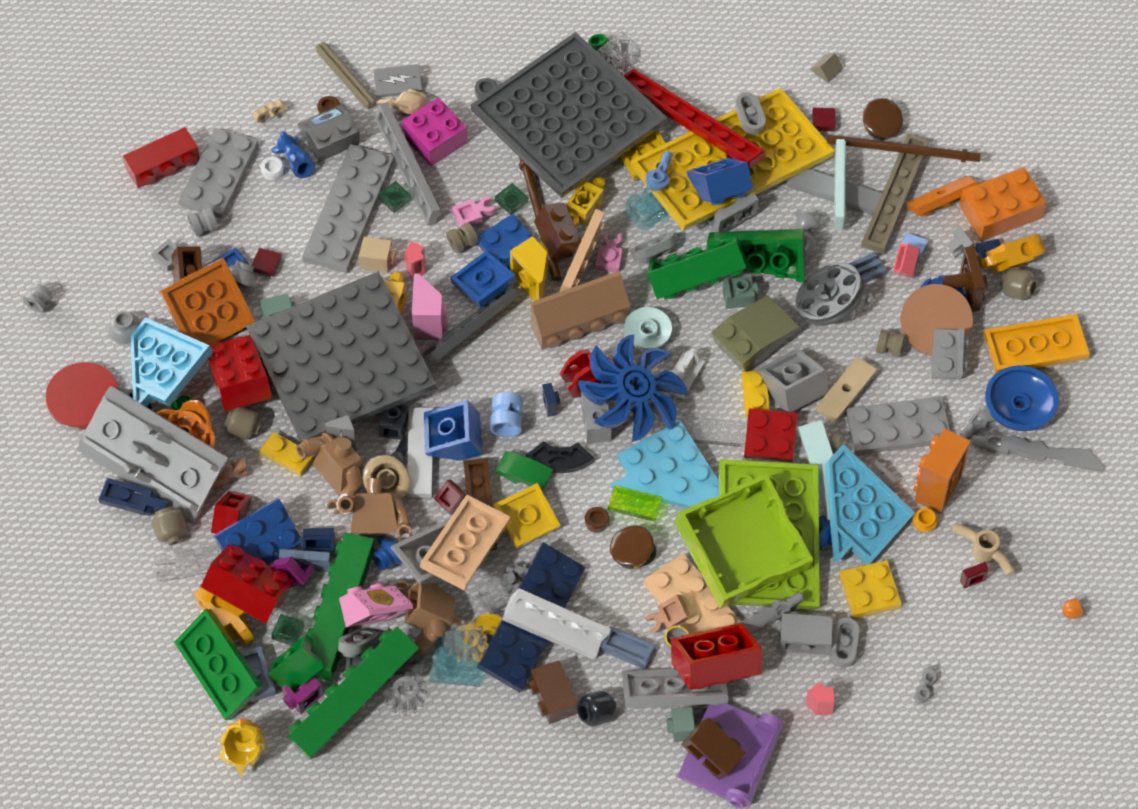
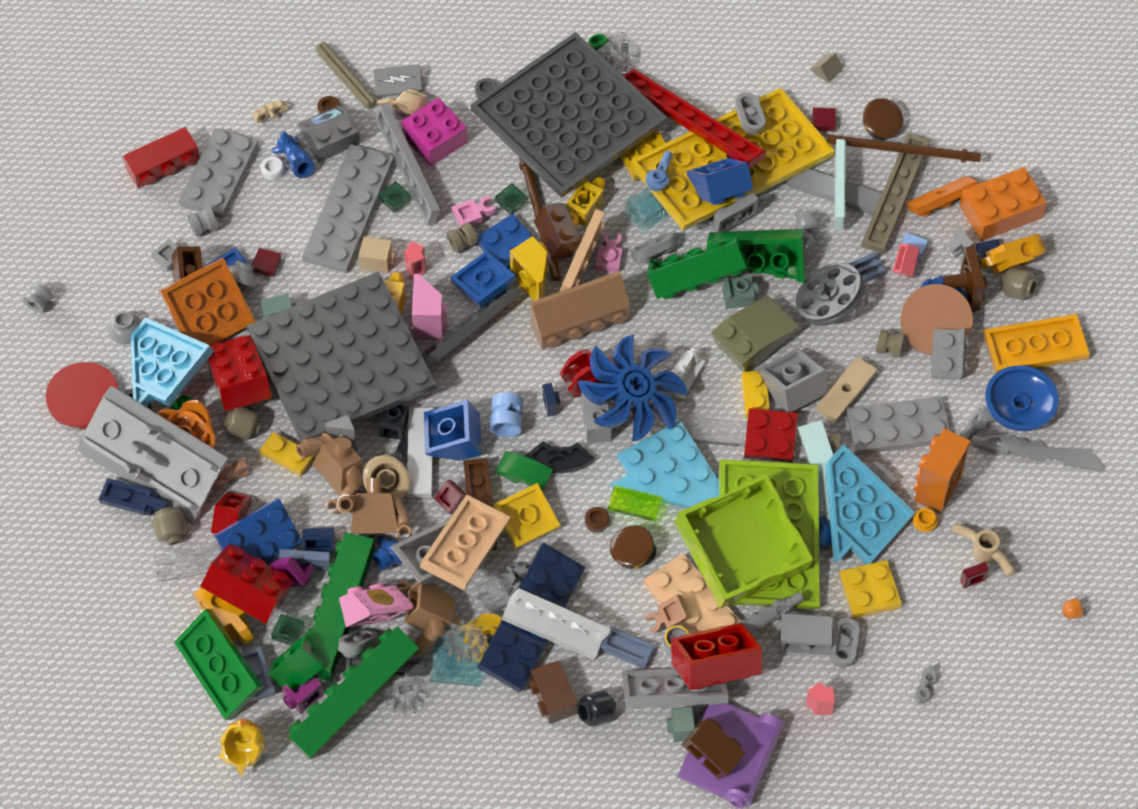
(650, 320): light aqua dish -> none

